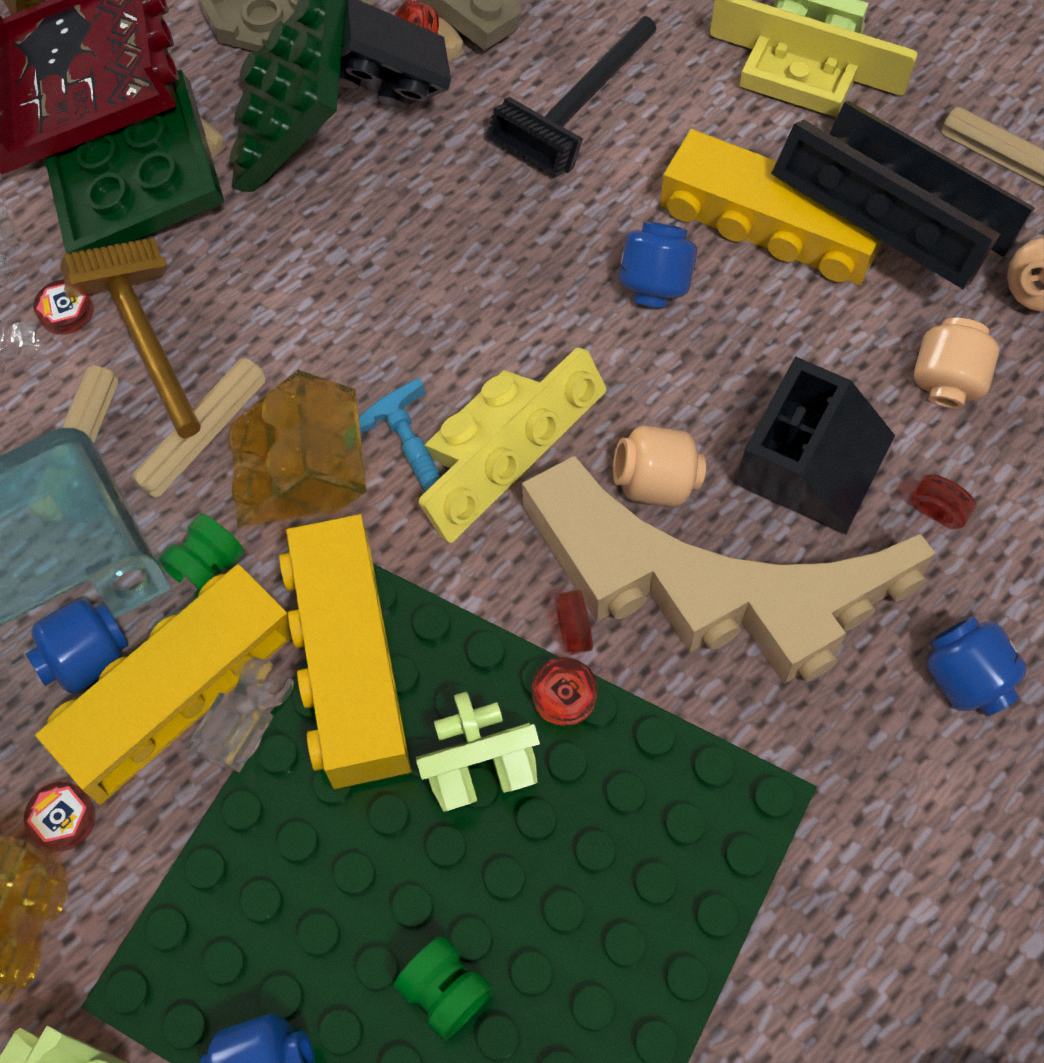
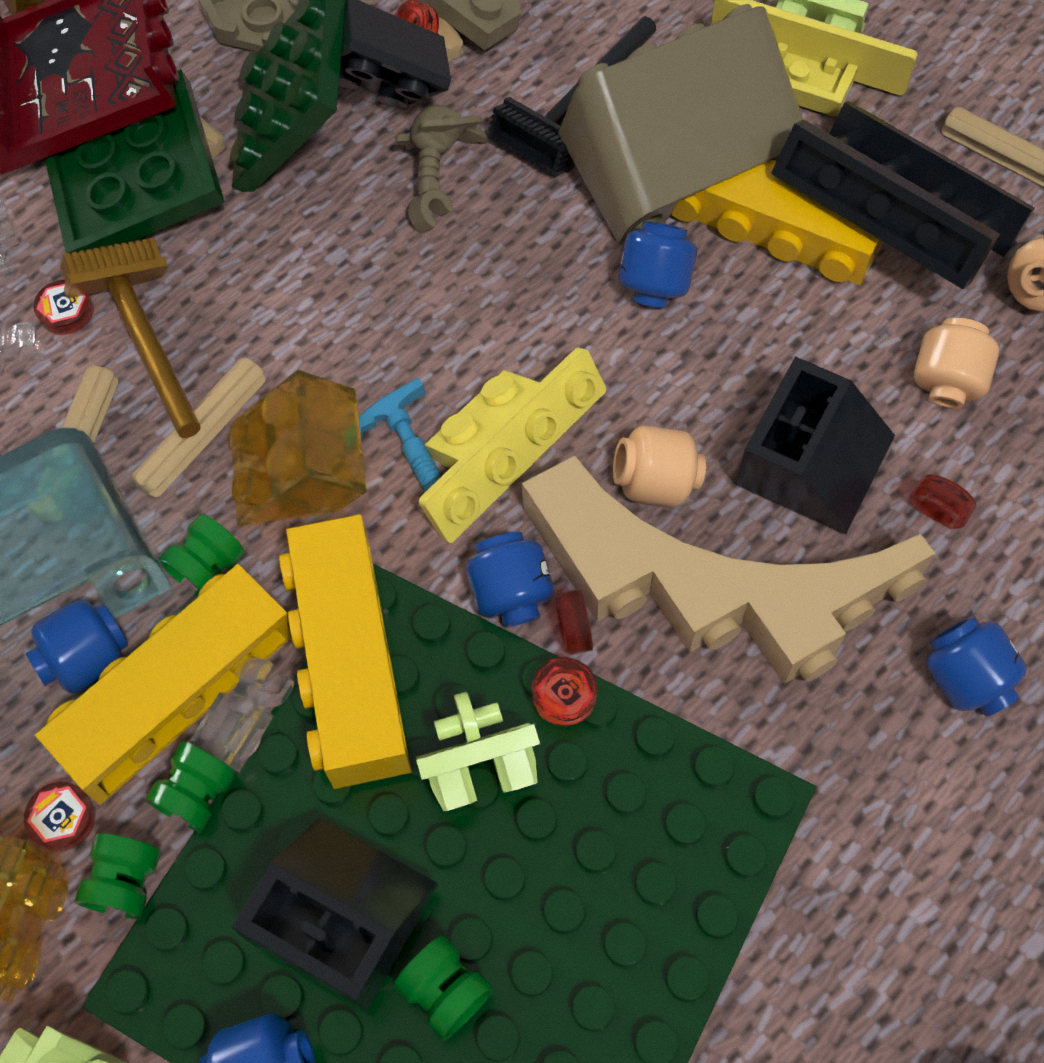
(118, 875): none -> green wheel
(192, 782): none -> green wheel
(335, 911): none -> black slope
(433, 133): none -> dark tan piece
(509, 578): none -> blue head
(680, 118): none -> dark tan windscreen

